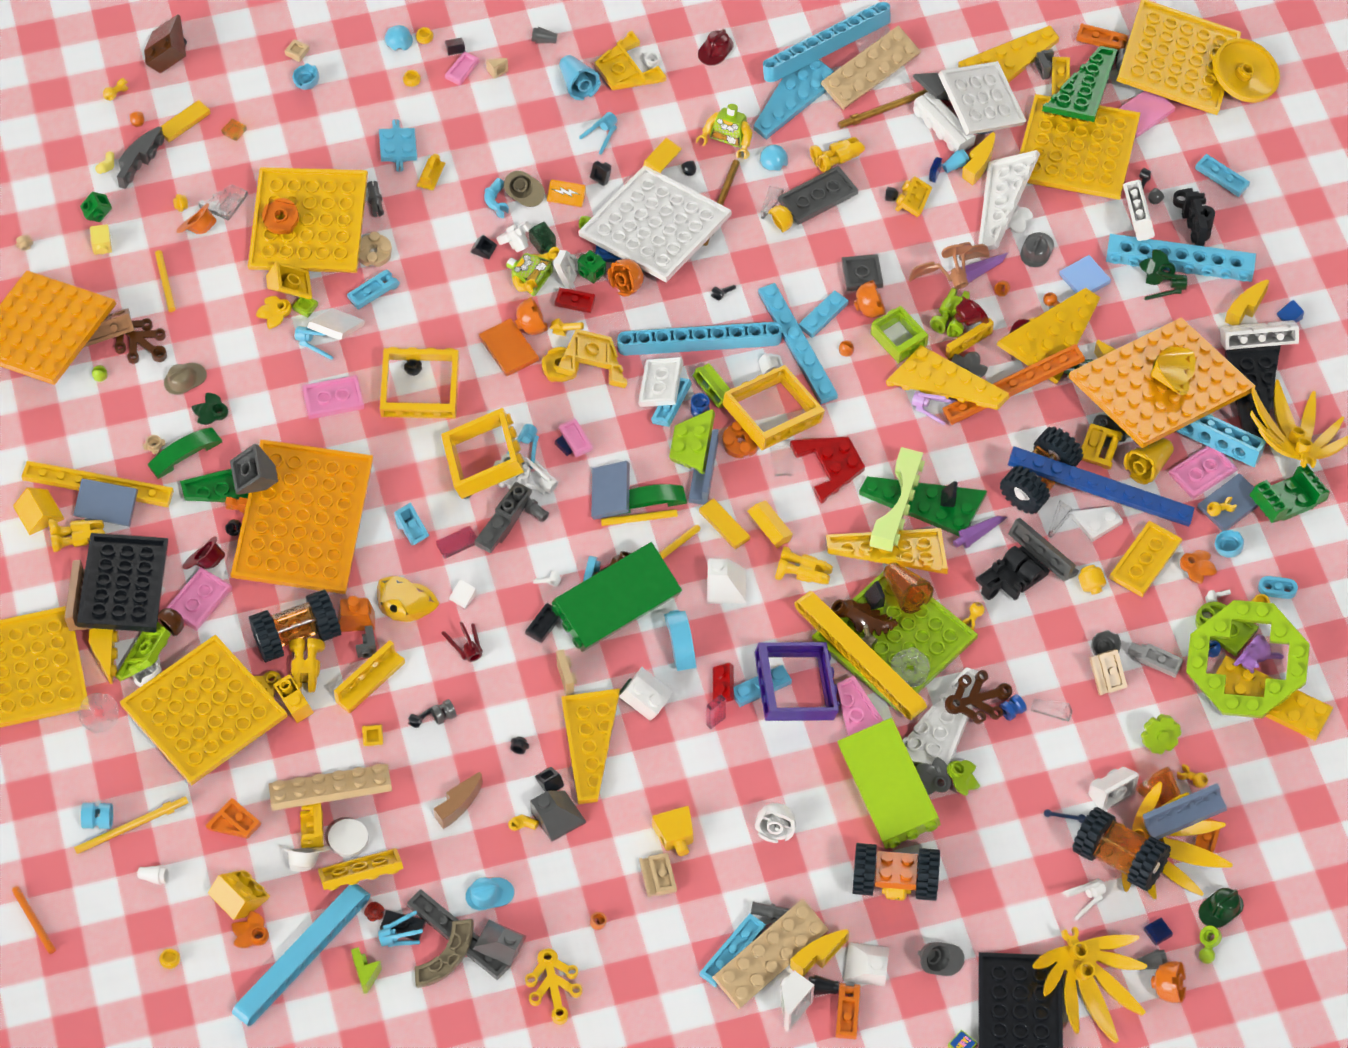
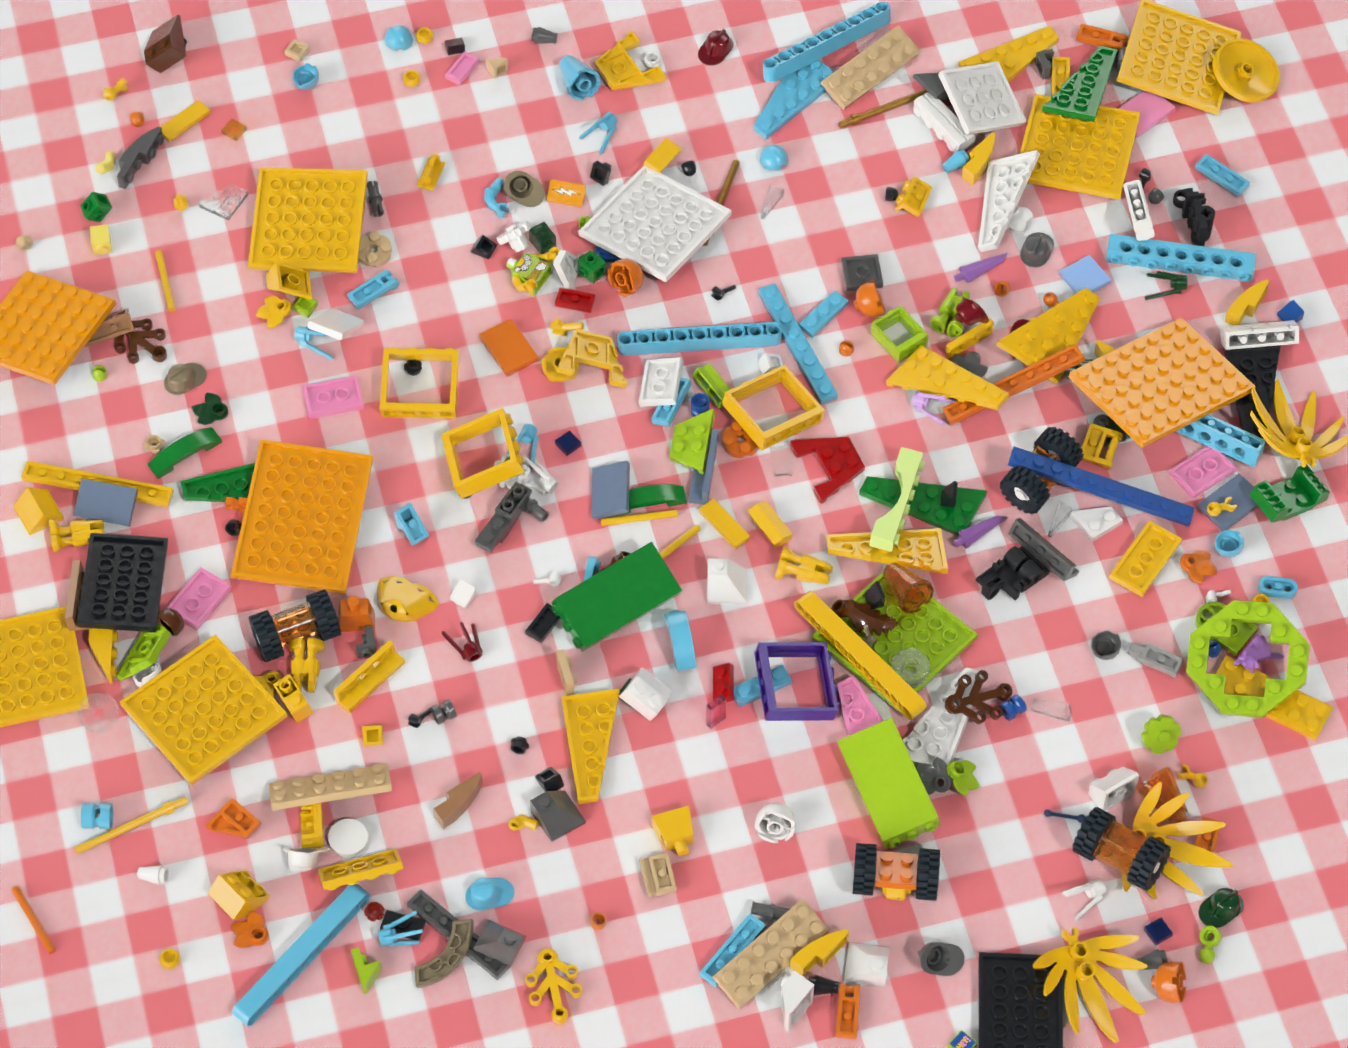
(199, 222): orange piece -> none
(206, 556): dark red piece -> none
(253, 471): dark grey slope -> none
(282, 226): orange plate -> none
(397, 145): medium azure plate -> none
(456, 542): clear pink tile -> none
(530, 318): orange cylinder -> none
(575, 438): bright pink tile -> none
(729, 128): torso -> none
(782, 217): yellow hair -> none
(818, 195): dark grey plate -> none
(838, 153): yellow piece -> none
(935, 169): clear blue tile -> none
(958, 275): nougat plant -> none
(976, 611): yellow arm -> none
(1092, 579): yellow head -> none
(1108, 672): tan plate -> none
(1148, 461): yellow cone -> none
(1156, 263): dark green plate -> none
(1170, 368): yellow piece -> none
(1184, 812): sand blue fence -> none

